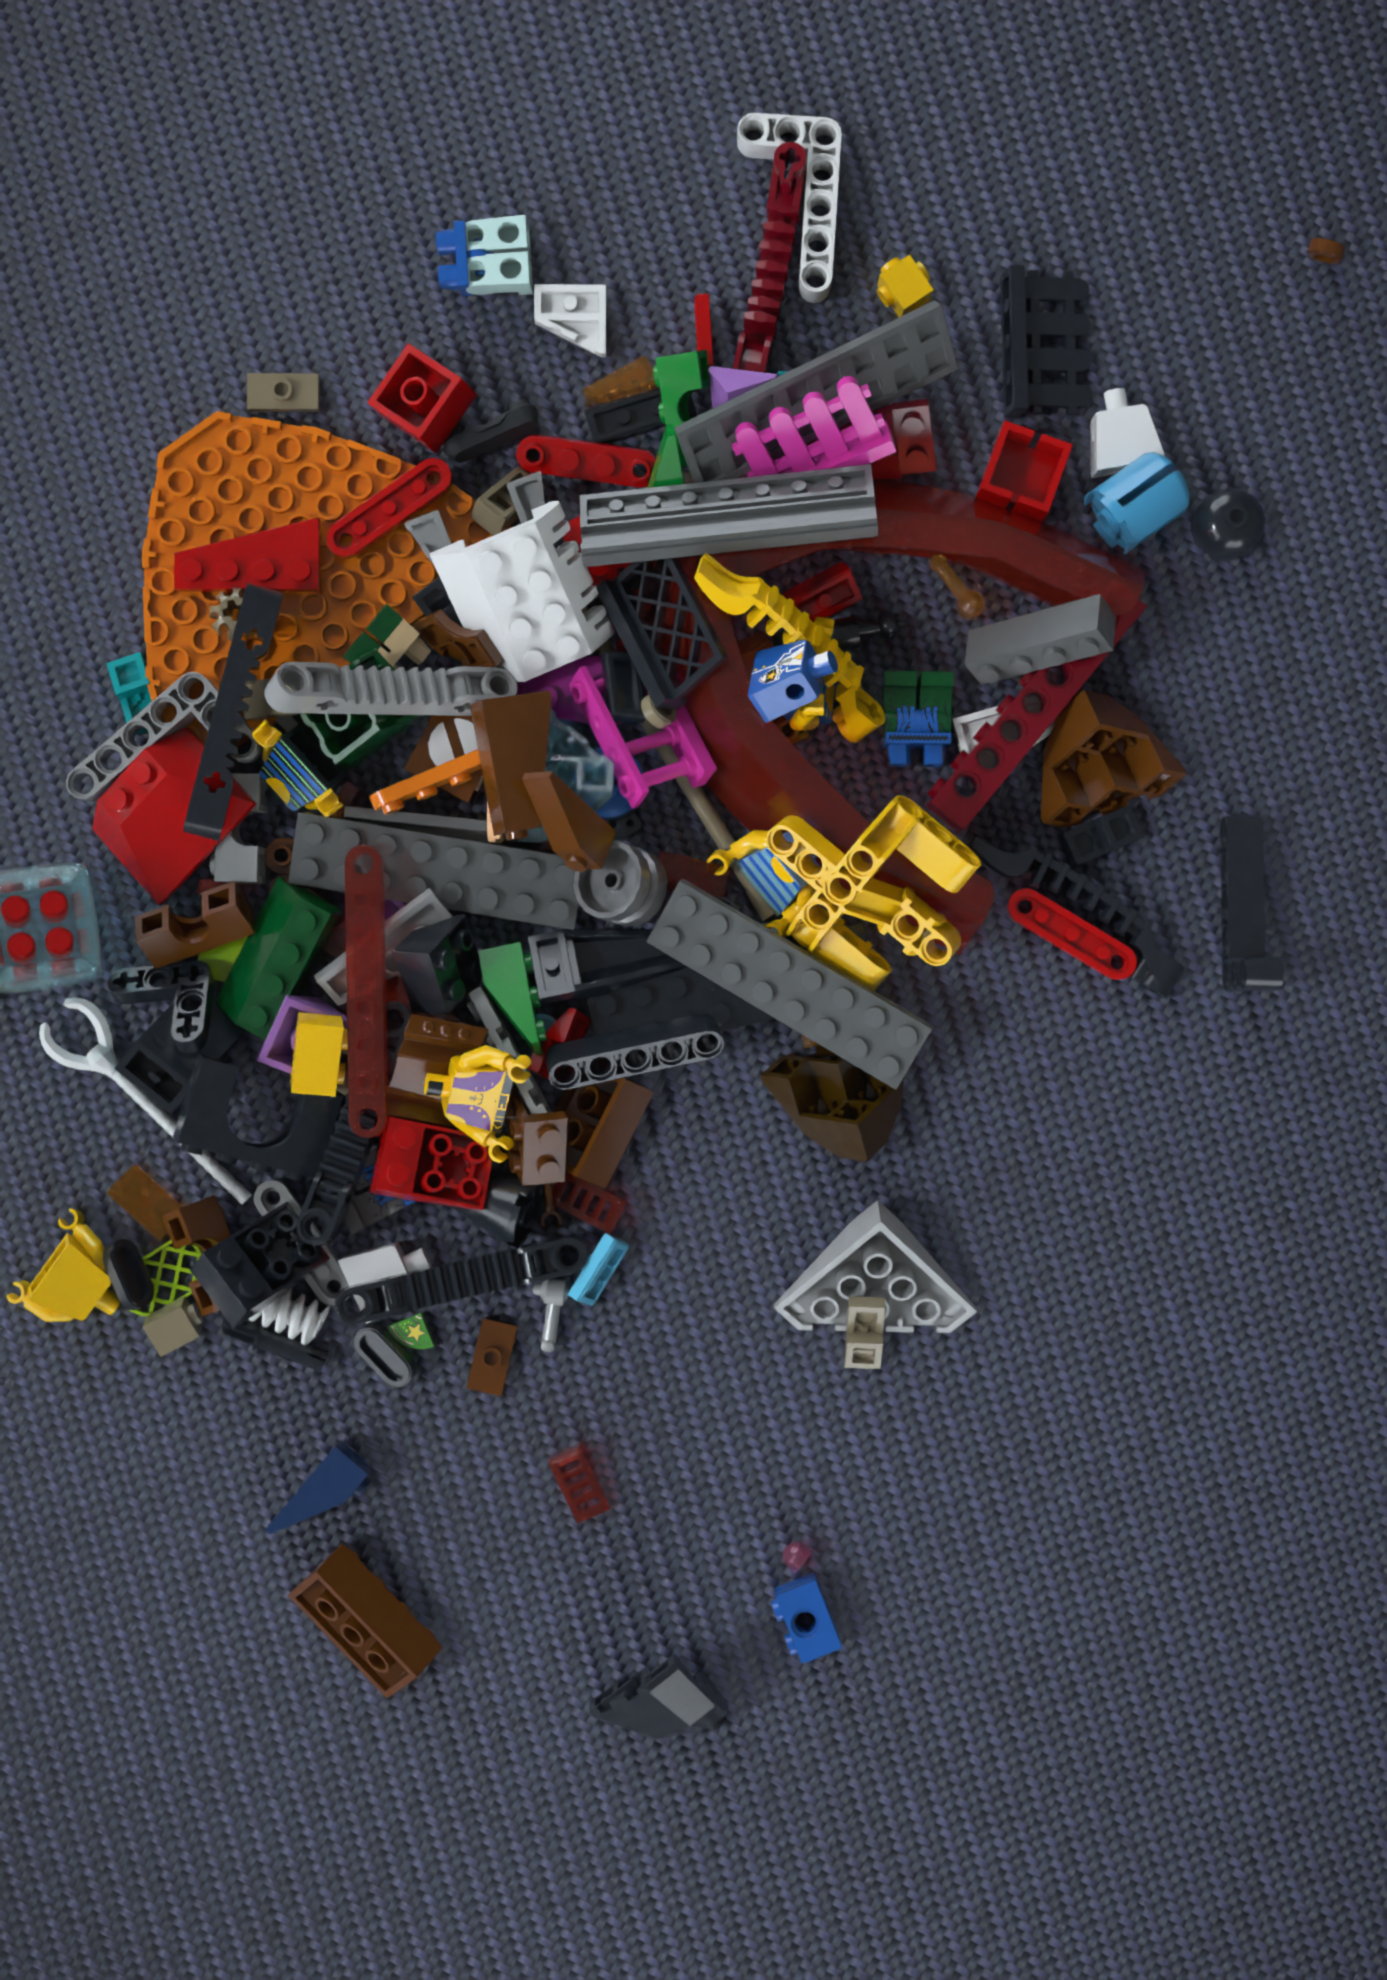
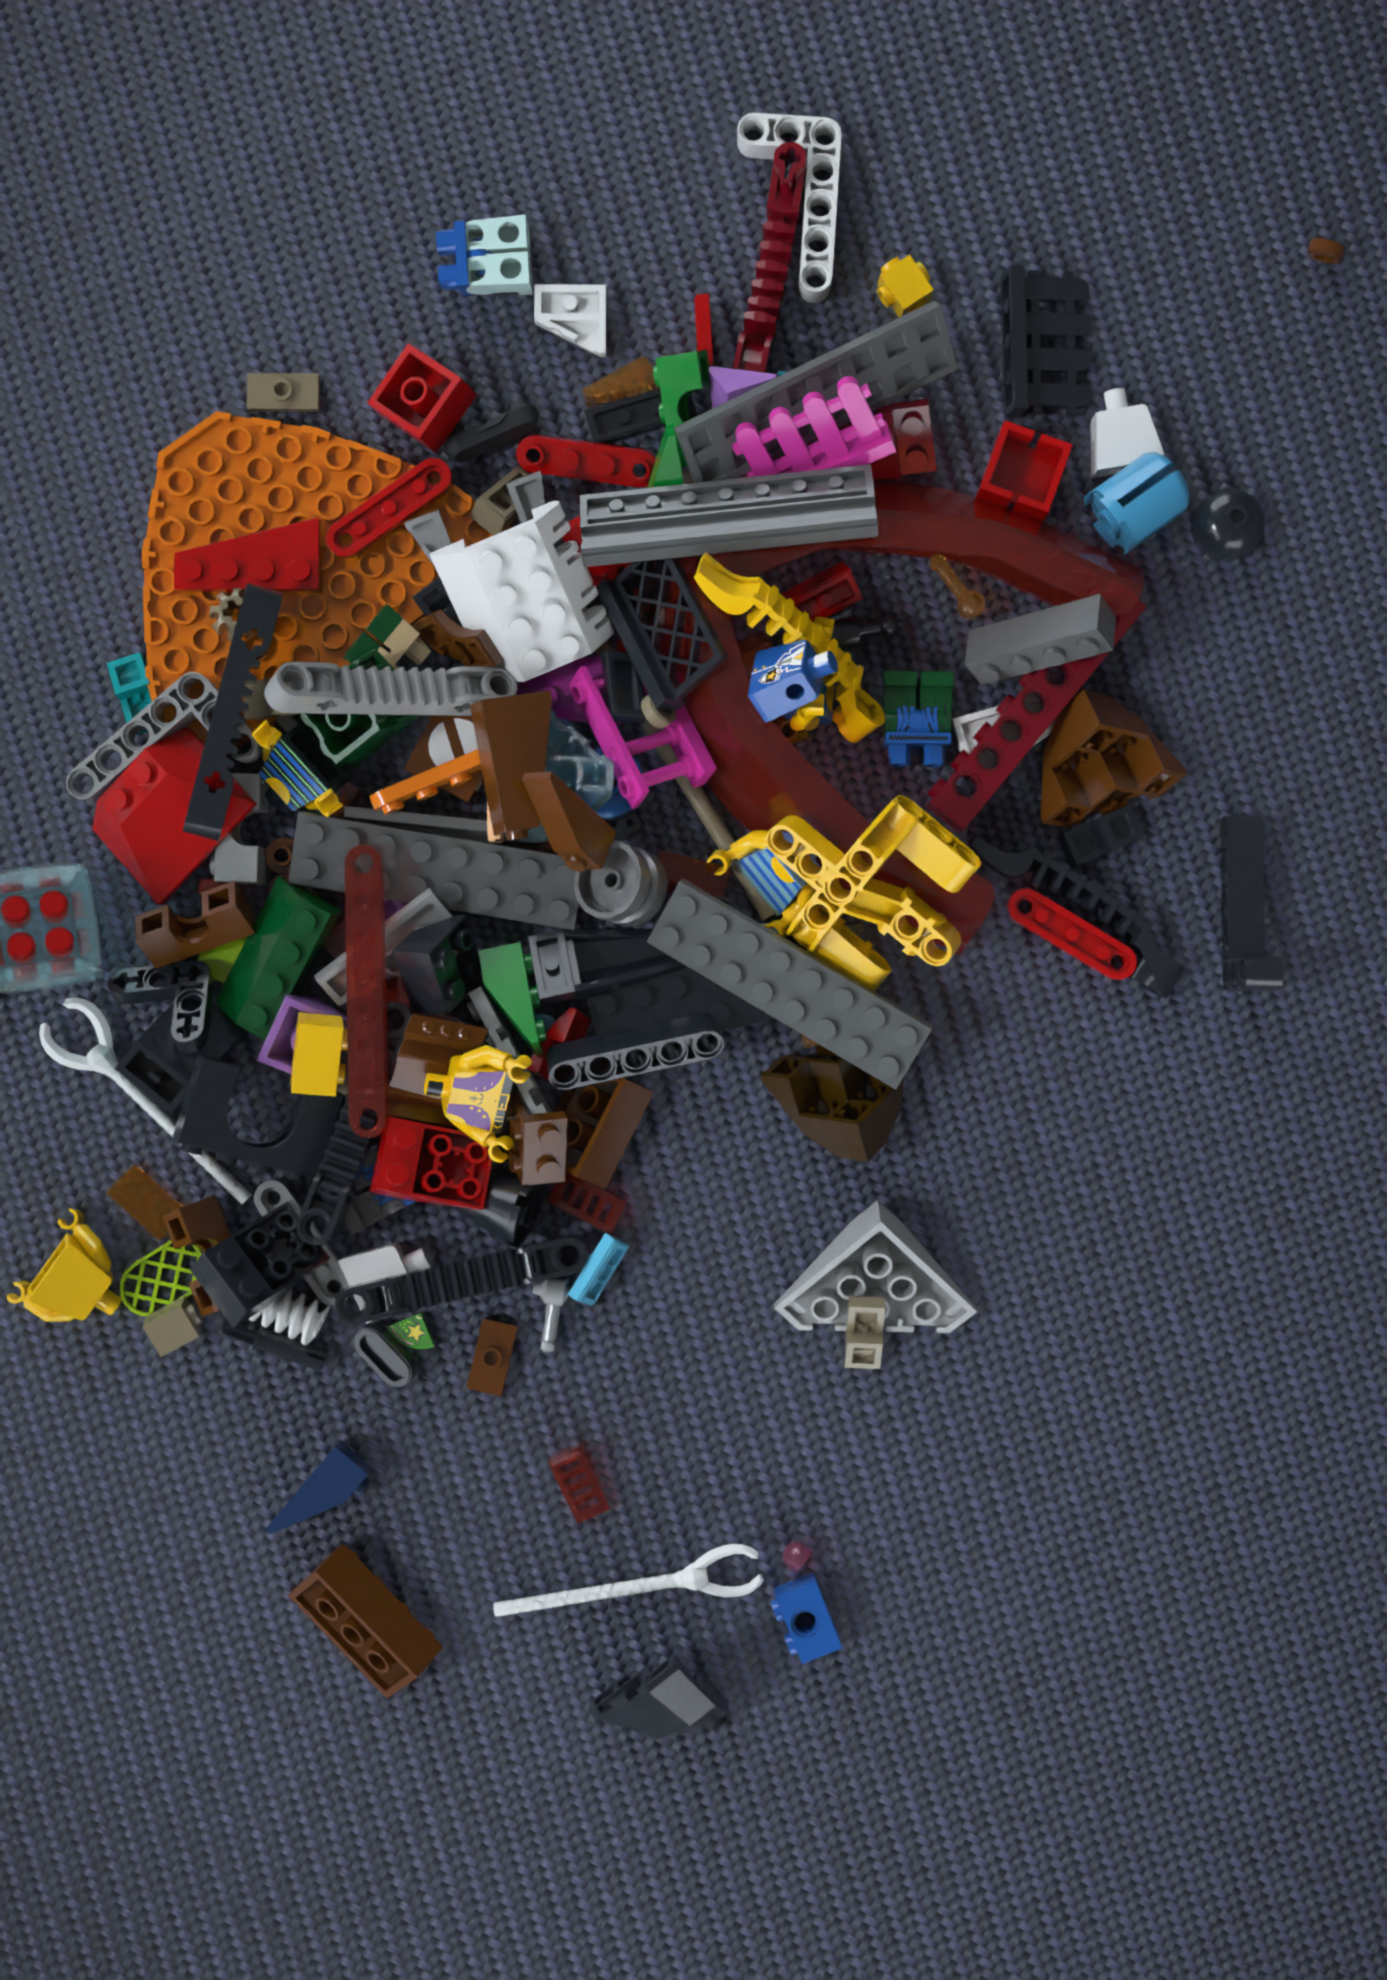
(128, 1274): black tile -> none
(550, 1206): reddish brown hand -> none
(691, 1577): none -> white piece

